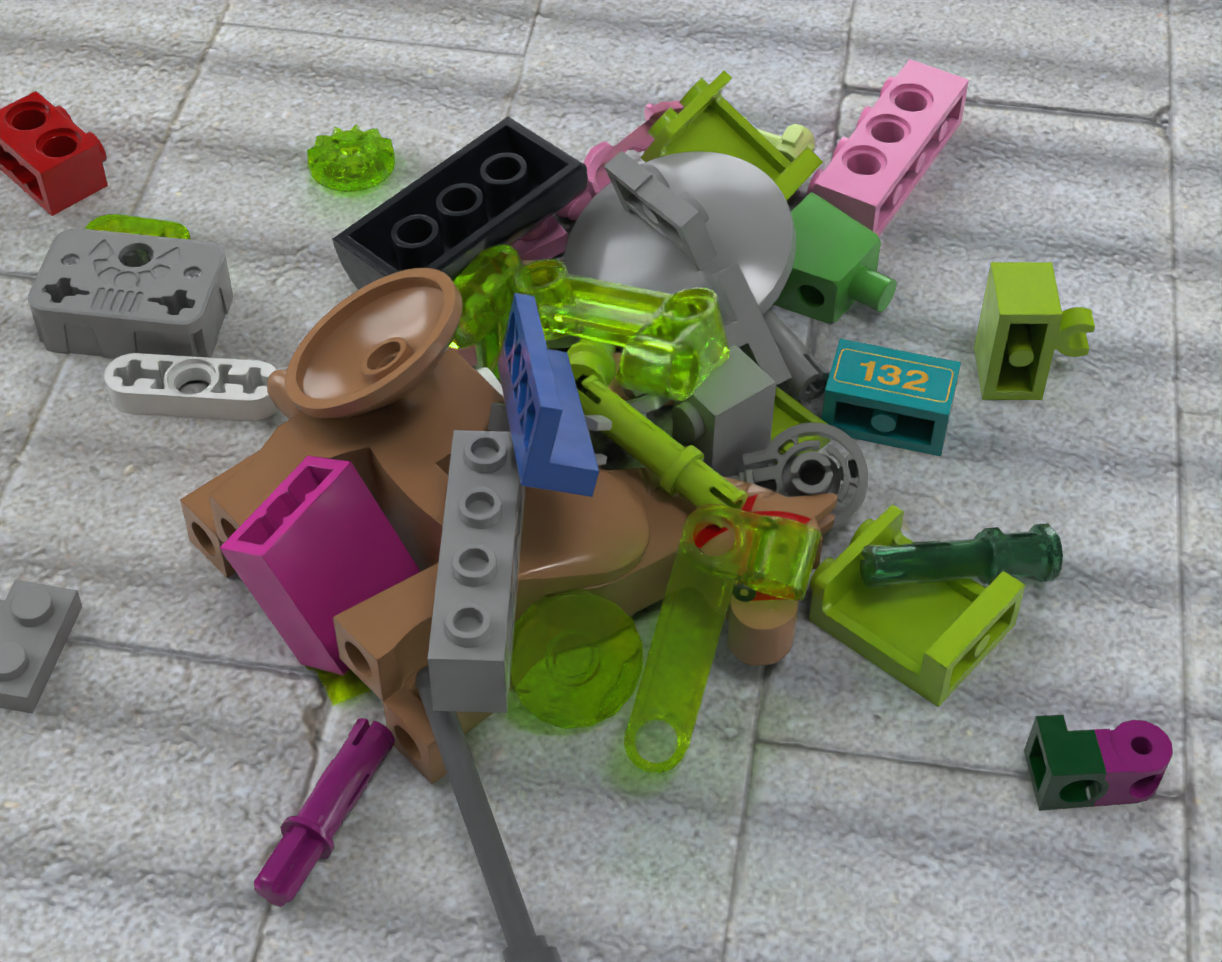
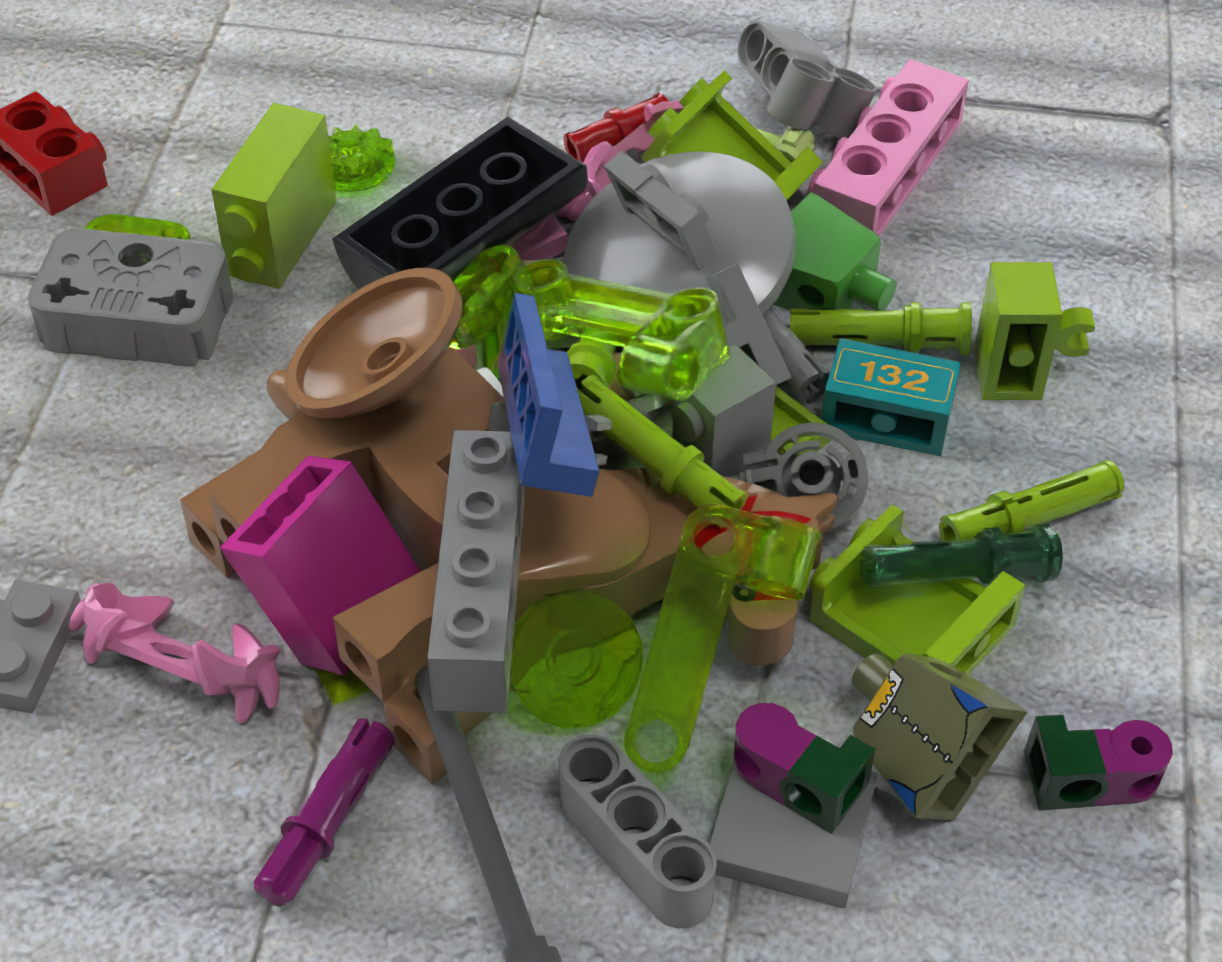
(128, 628): none -> bright pink piece
(151, 397): white beam -> none
(275, 195): none -> lime brick
(611, 129): none -> red pin
(643, 859): none -> light grey beam
(781, 850): none -> light grey tile
(800, 766): none -> leg
(803, 80): none -> light grey piece
(912, 328): none -> lime pin
(931, 730): none -> olive torso
(1037, 504): none -> lime pin

